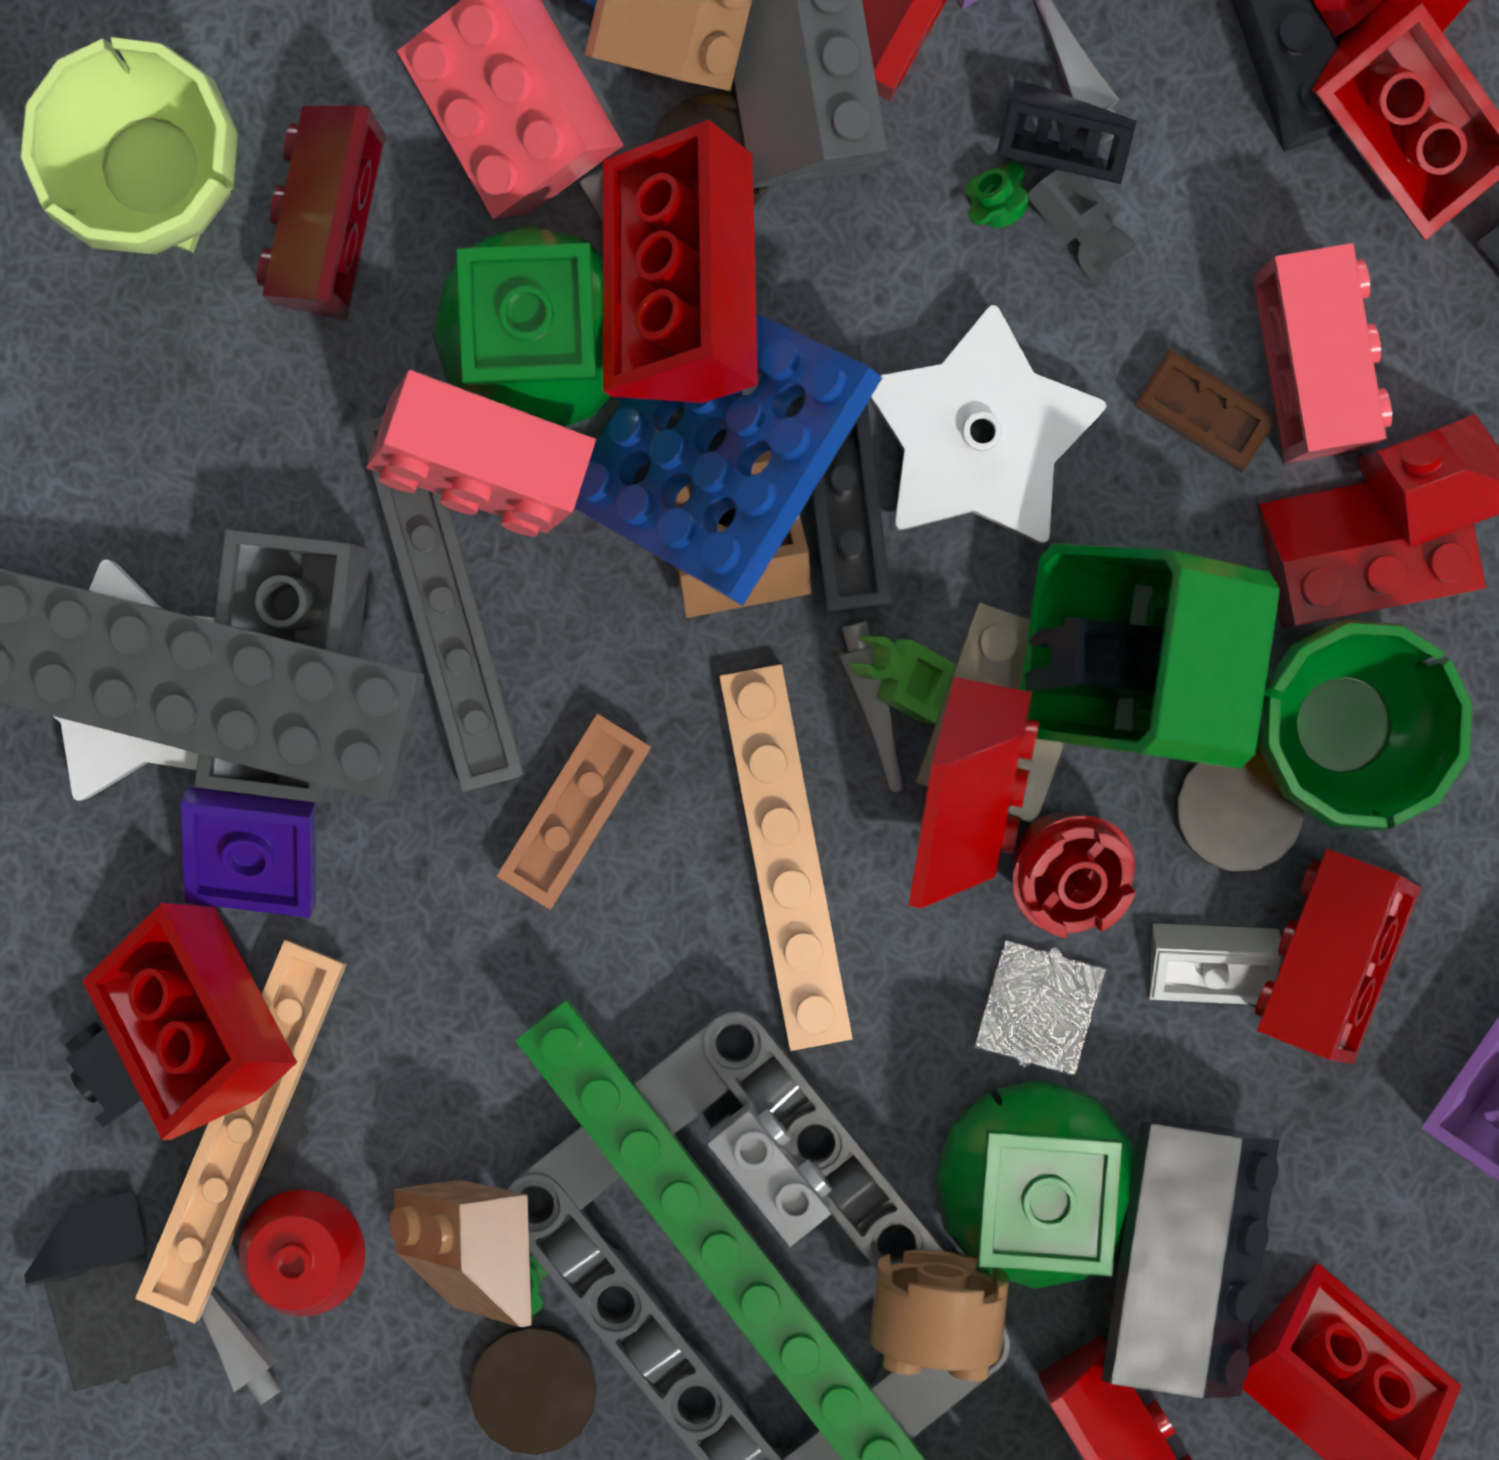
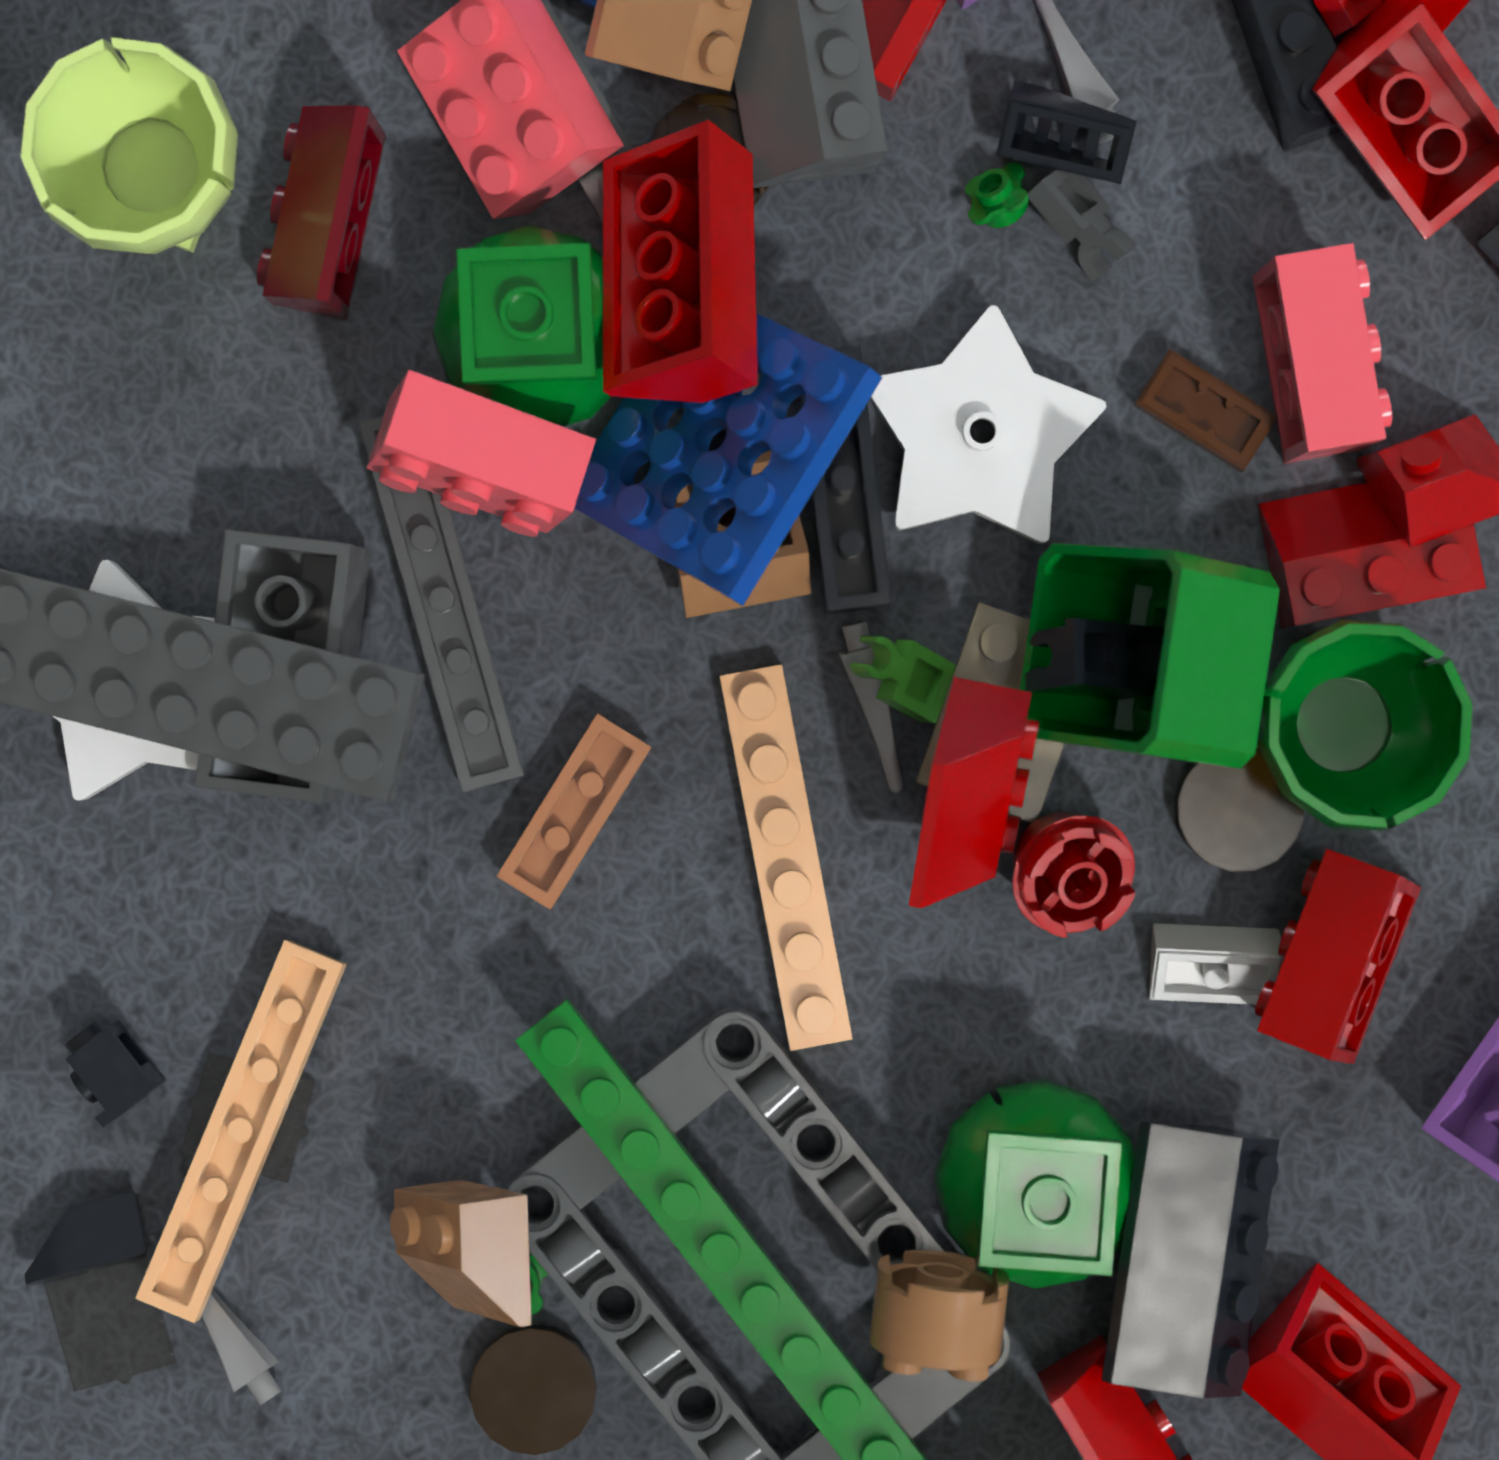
(188, 1019): red slope -> none
(248, 852): dark purple plate -> none
(301, 1253): red cone -> none
(780, 1187): light grey plate -> none
(1039, 1007): clear smoke piece -> none

